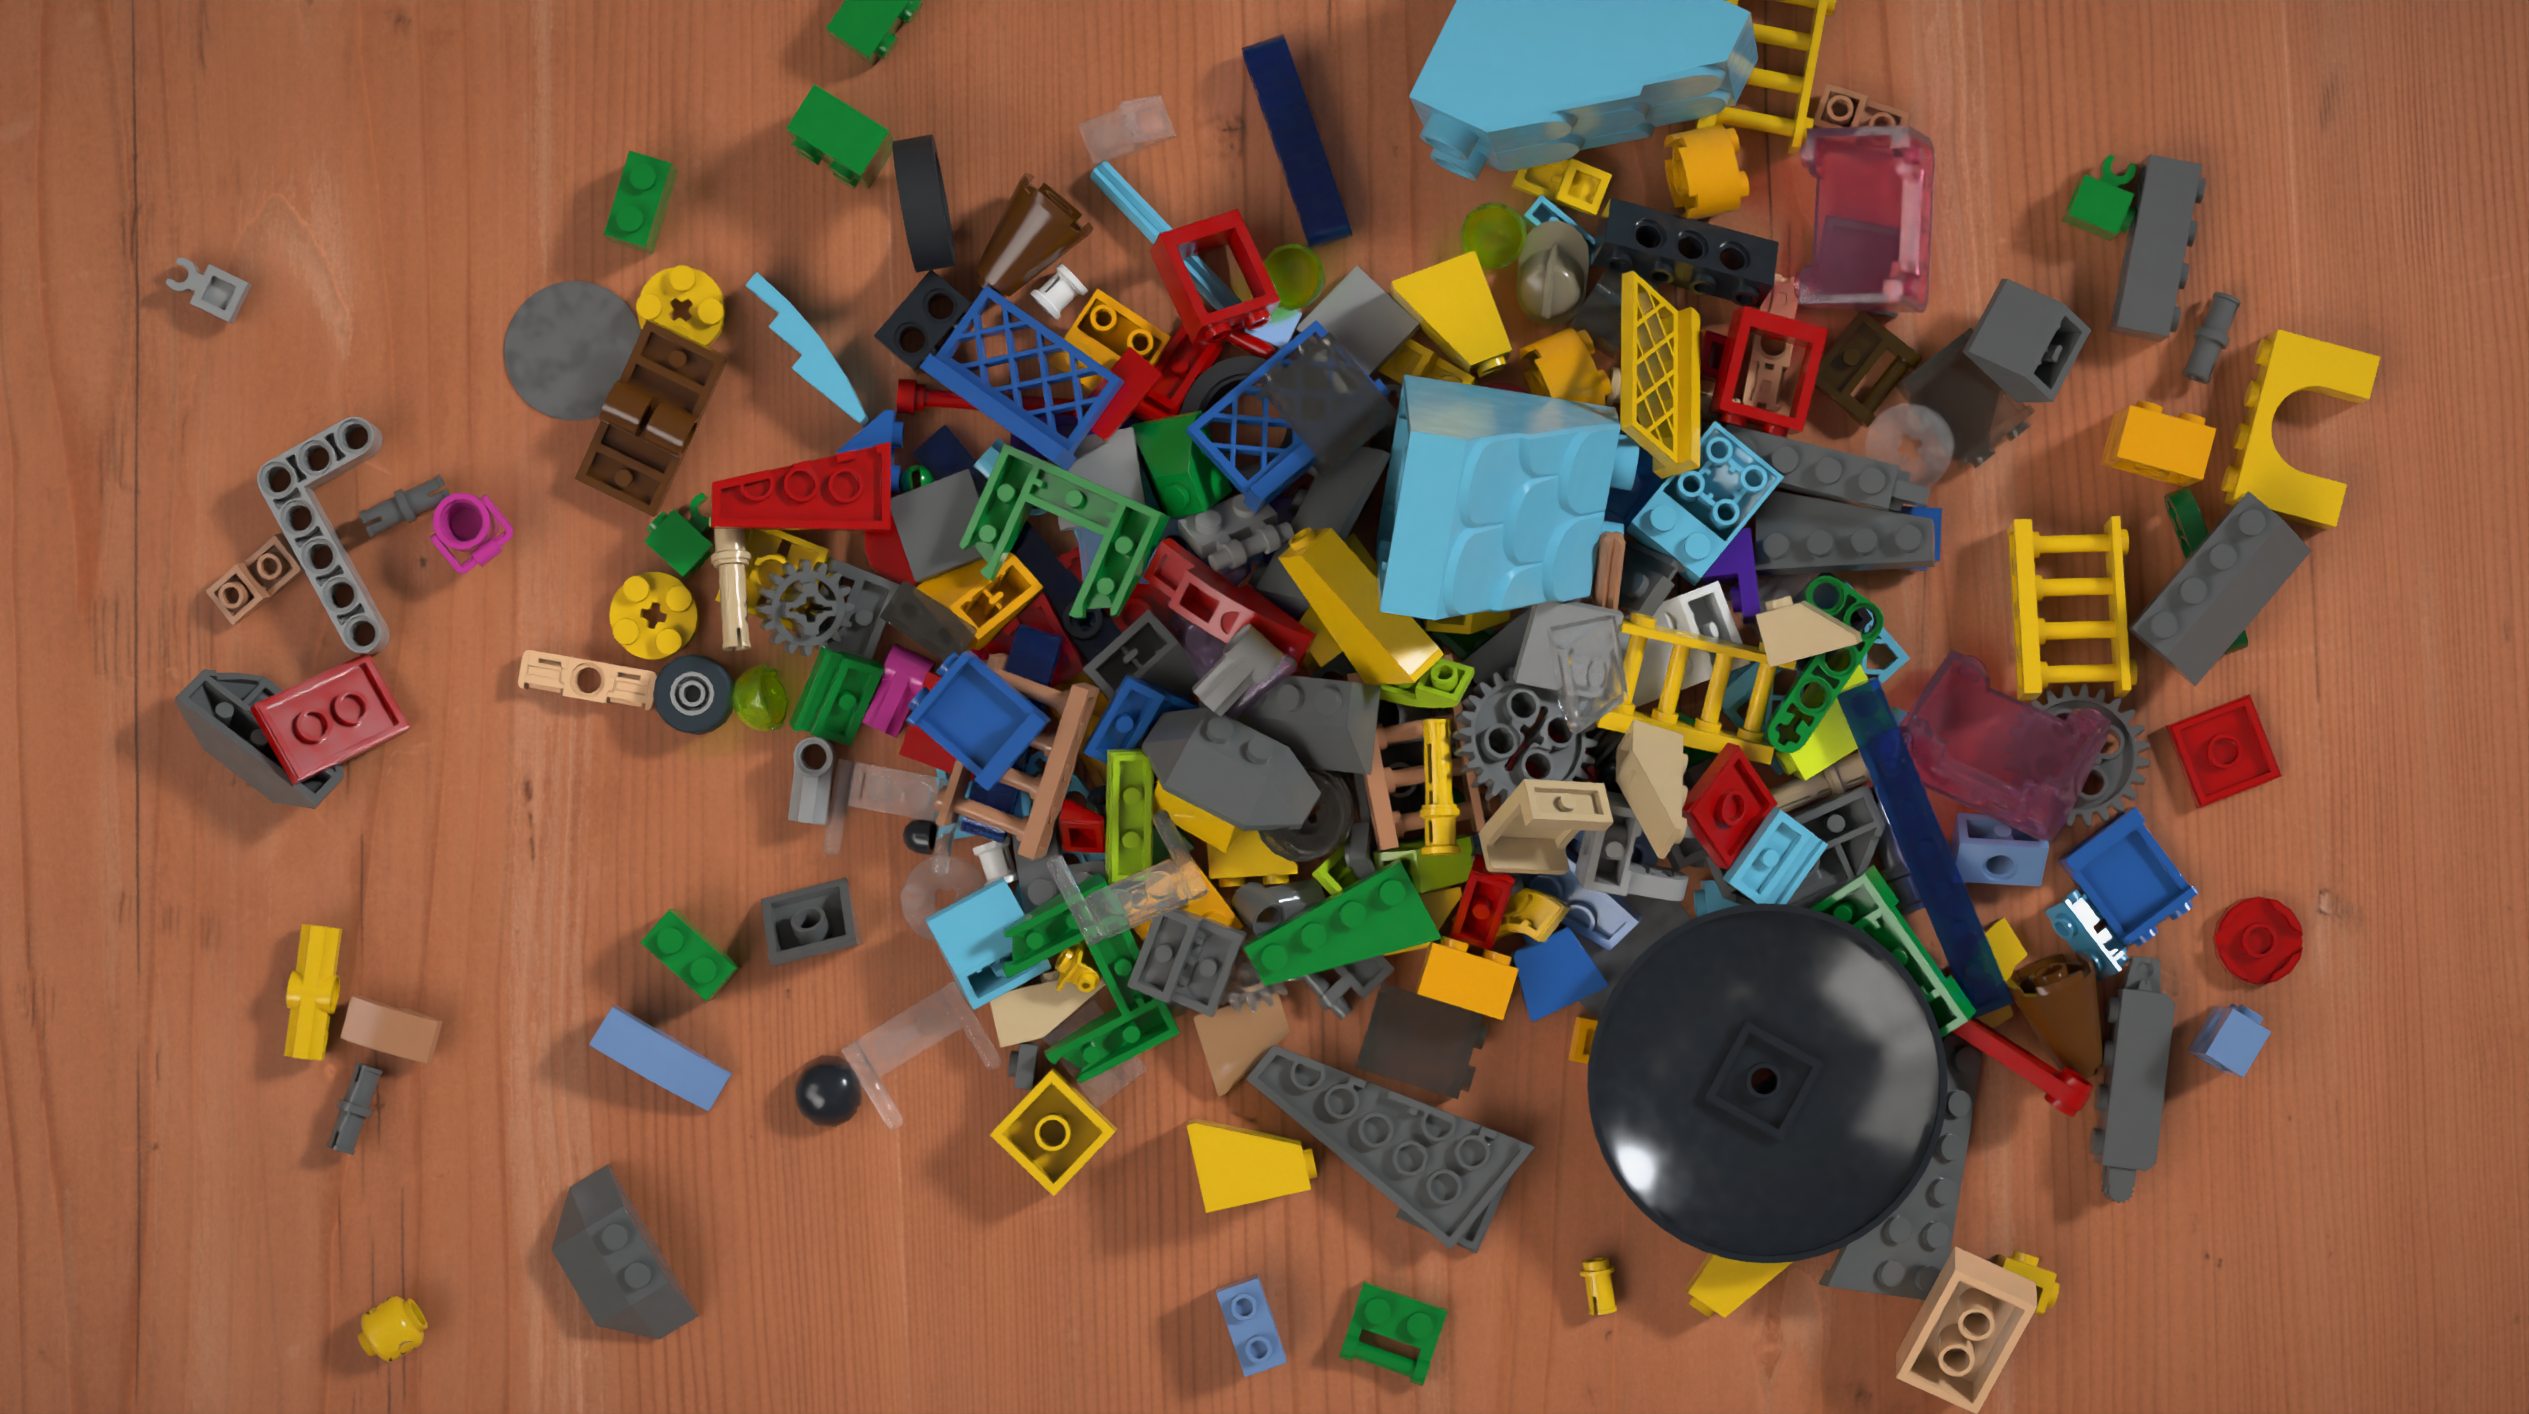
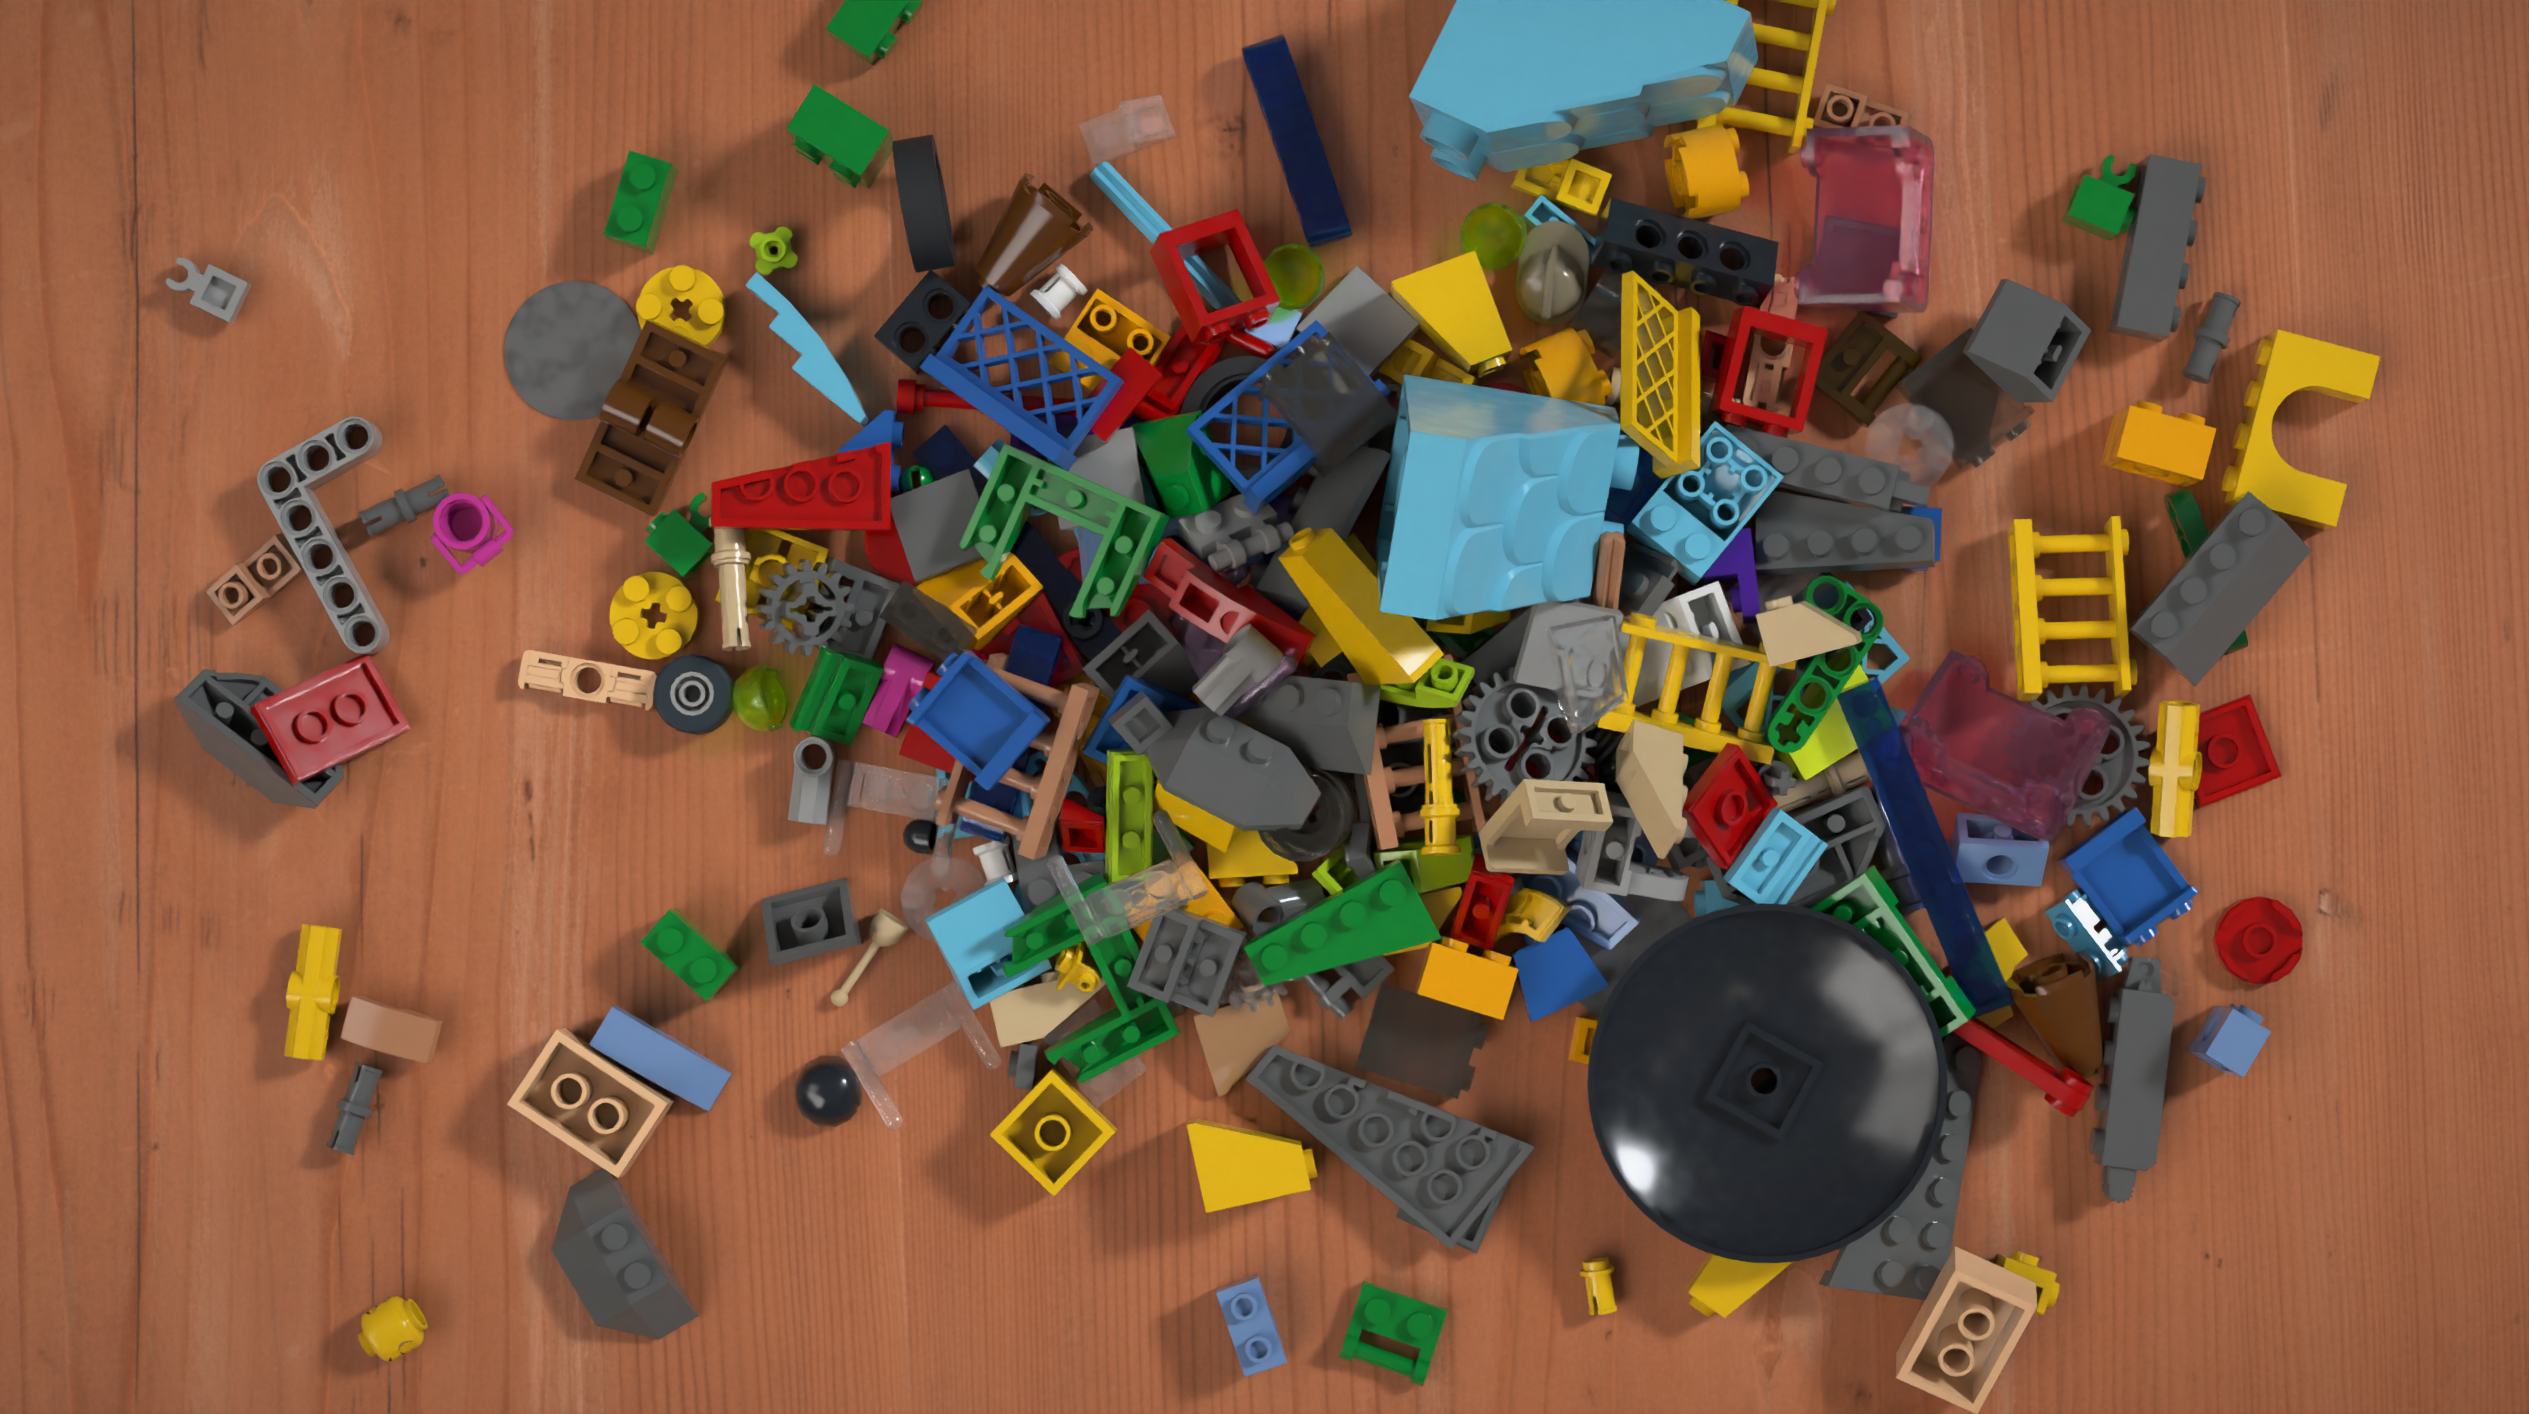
(590, 1102): none -> light nougat brick
(785, 256): none -> lime plate
(884, 931): none -> tan hinge
(1140, 722): none -> dark grey plate
(1776, 777): none -> dark grey axle
(2175, 768): none -> yellow piece

